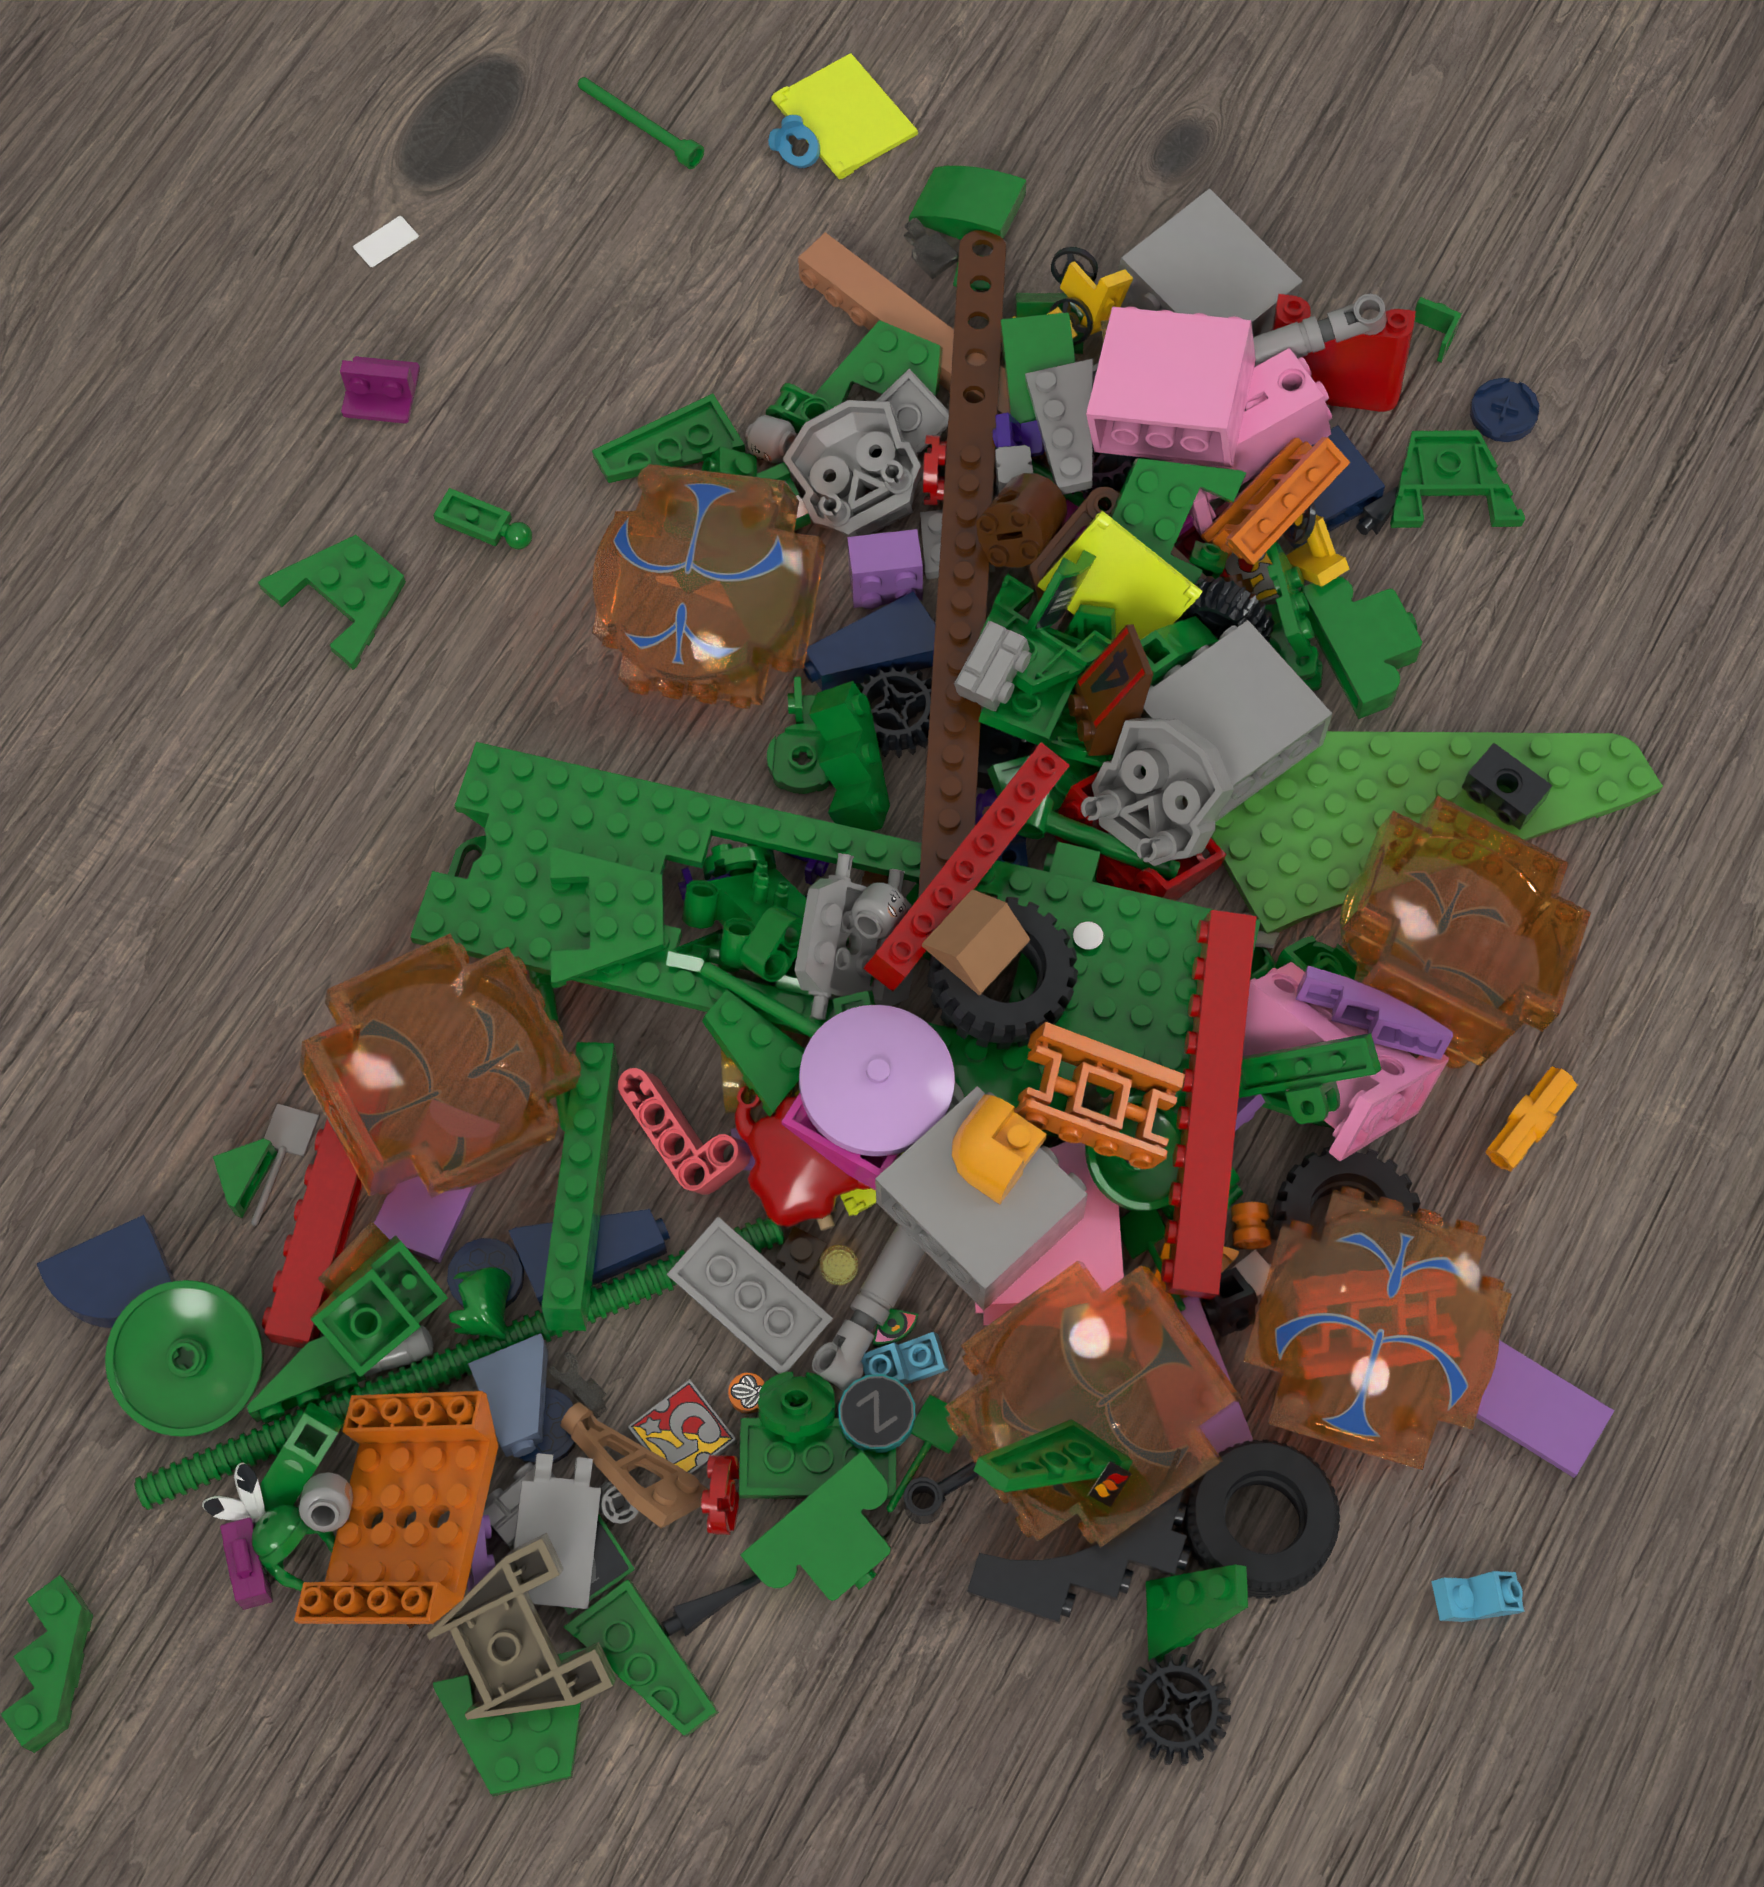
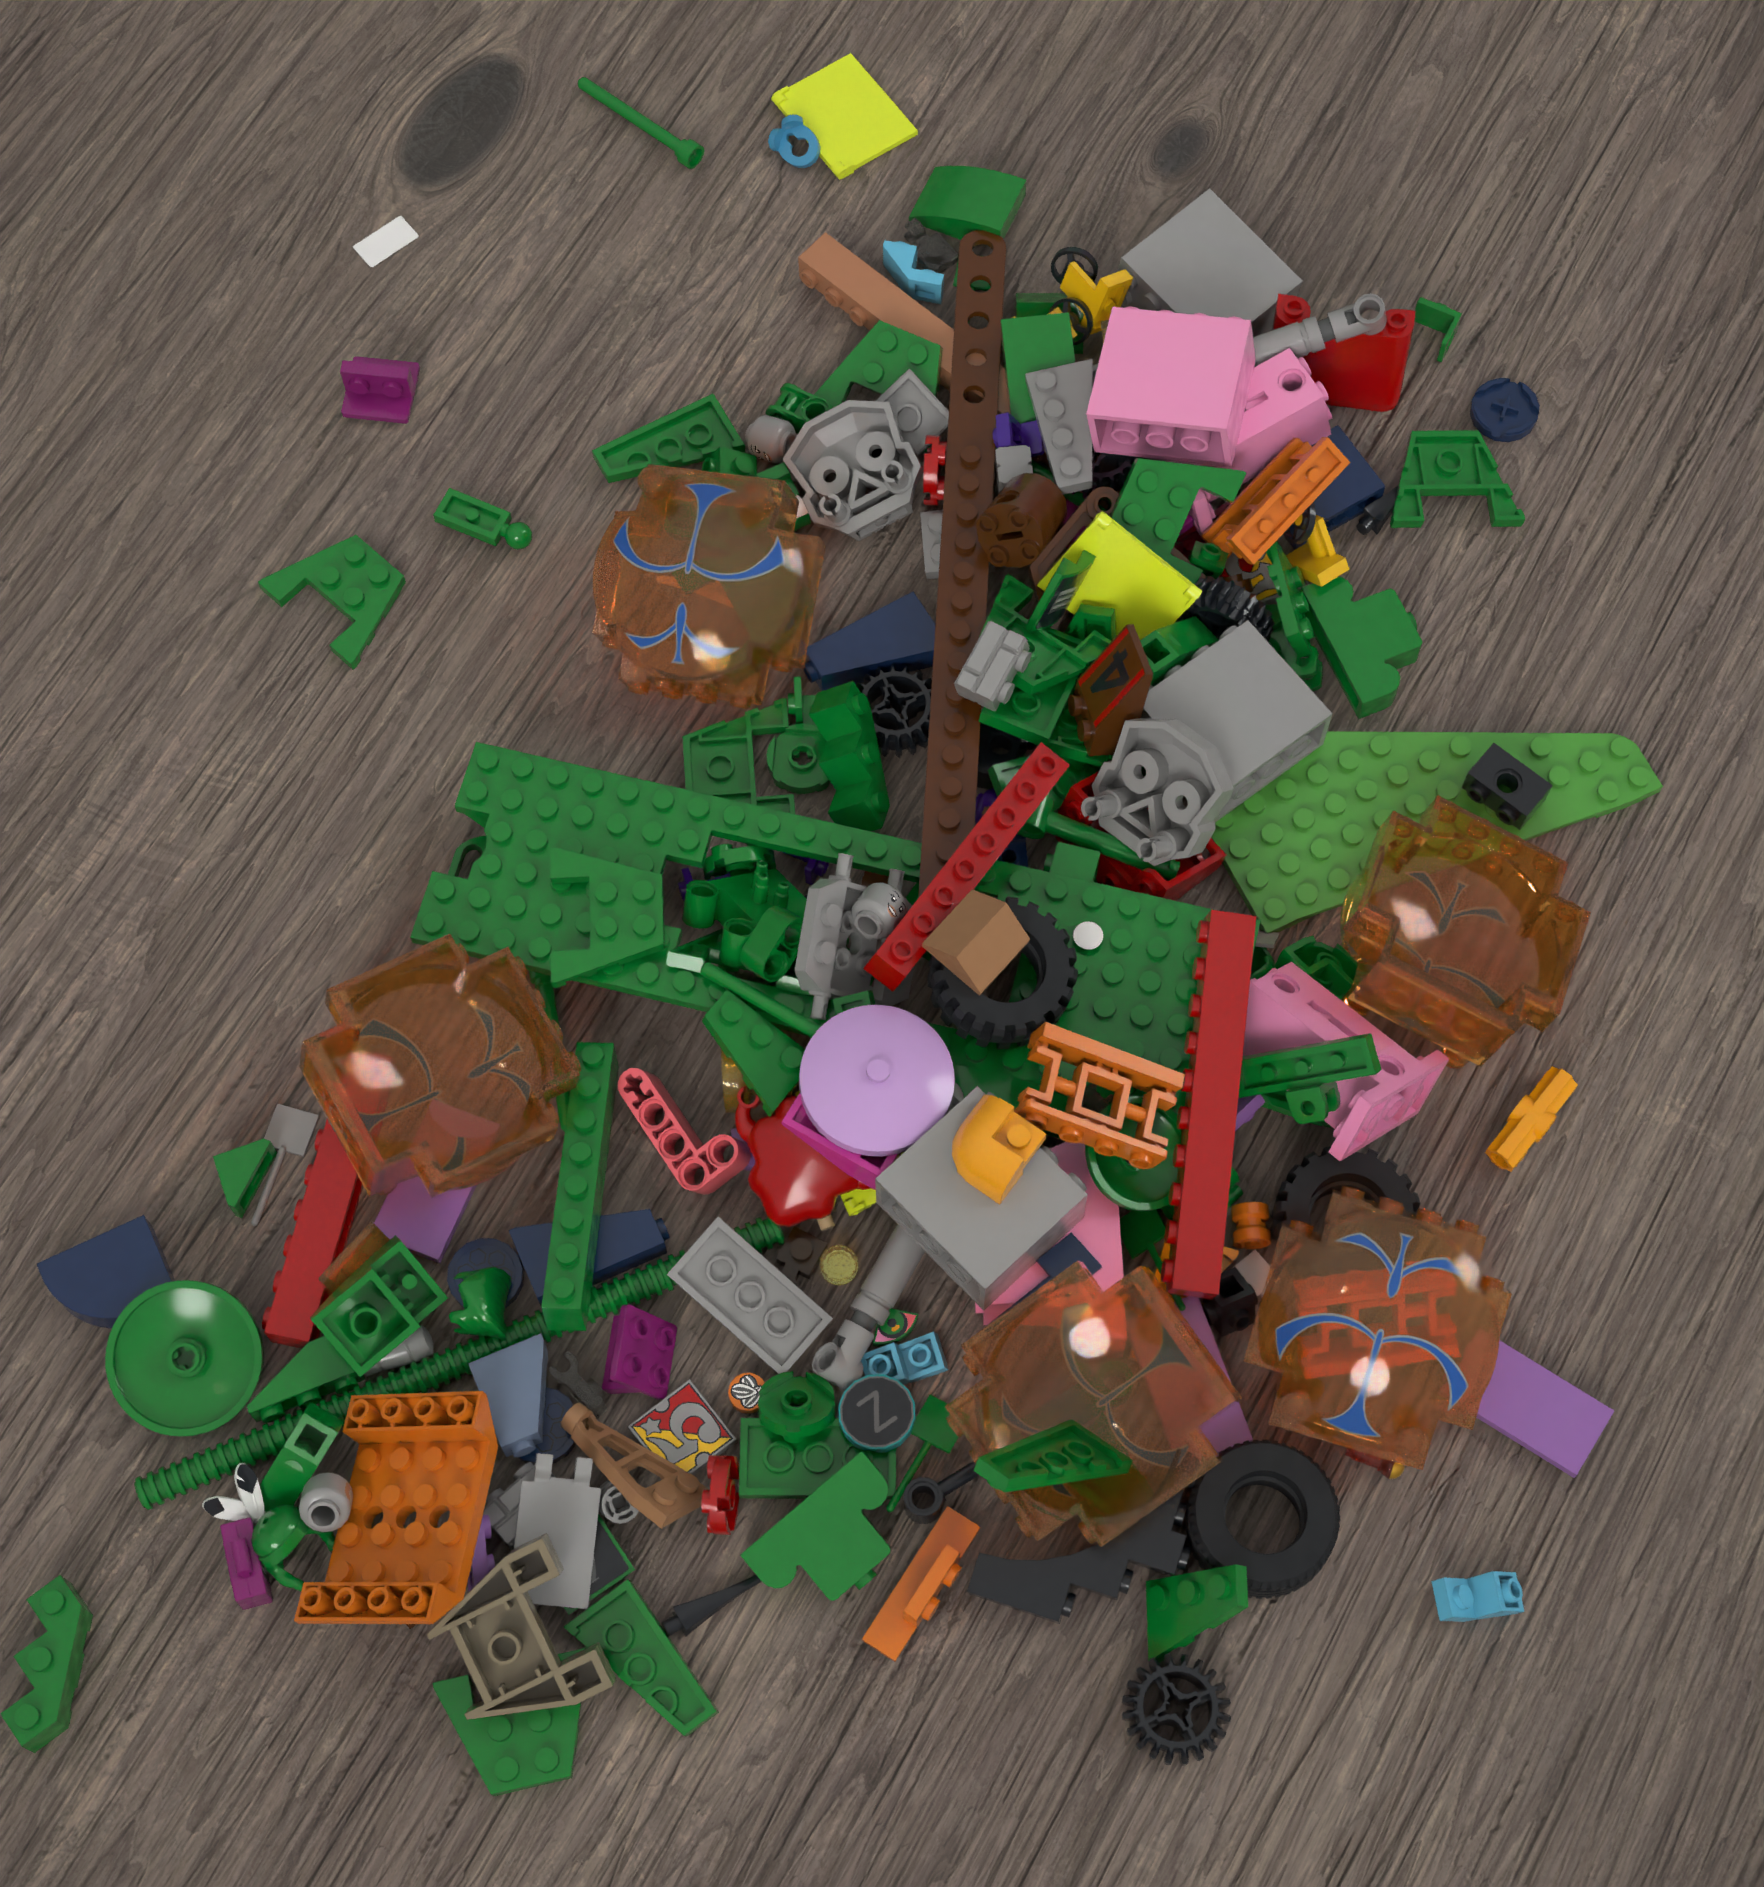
(639, 1354): none -> magenta bracket
(722, 757): none -> green wing
(884, 567): medium lavender brick -> none
(901, 263): none -> medium azure slope
(918, 1588): none -> orange bracket
(1060, 1258): none -> dark blue piece
(1110, 1484): black sticker -> none
(1385, 1017): medium lavender slope -> none
(1386, 1467): none -> clear red piece

